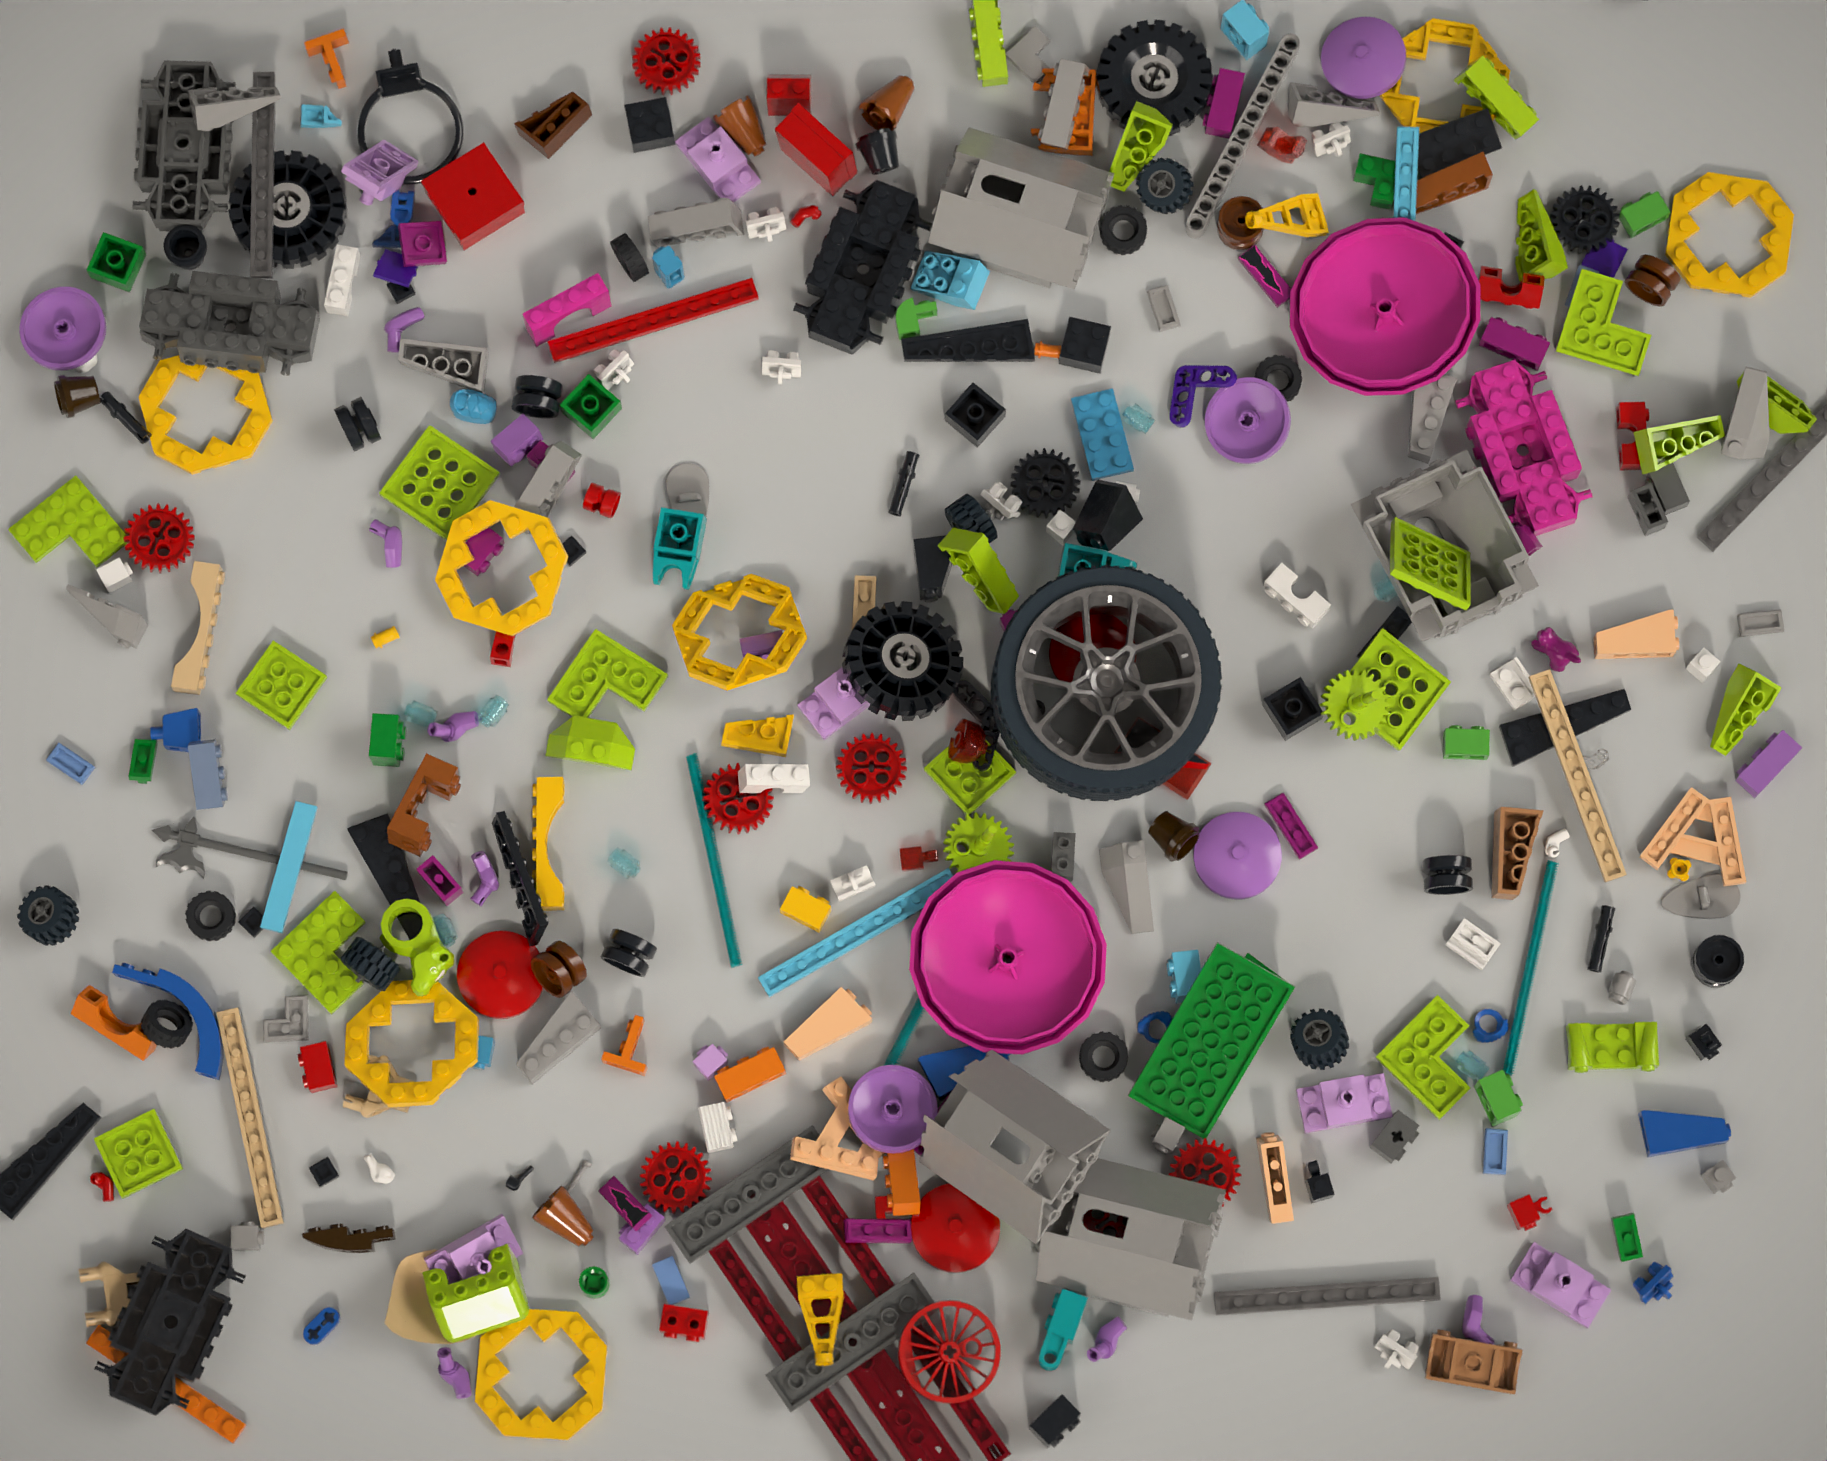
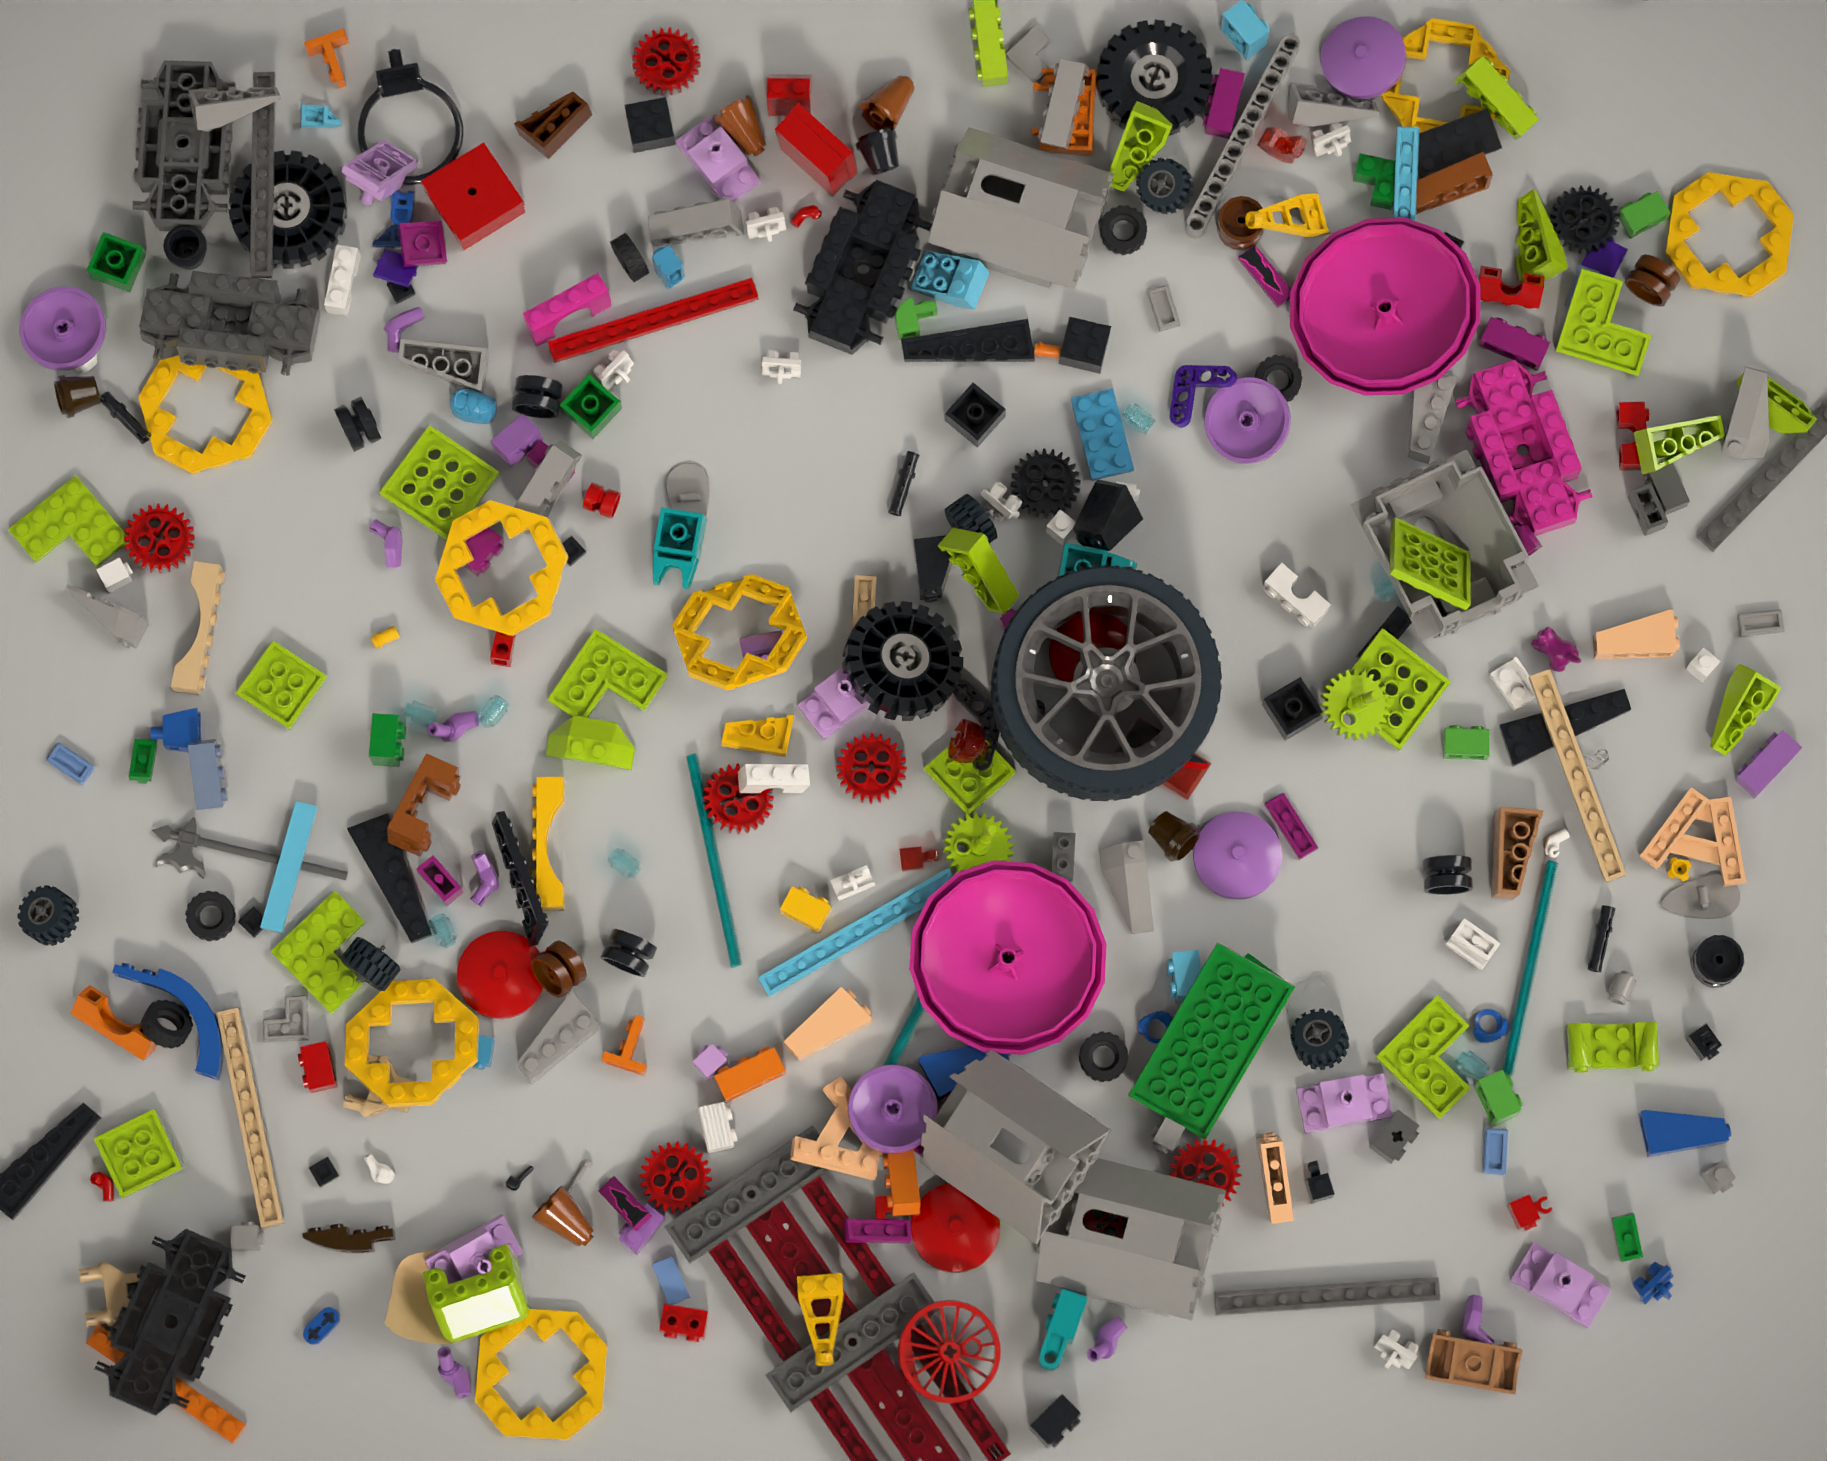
(426, 952): lime animal -> none
(594, 1282): green wheel -> none

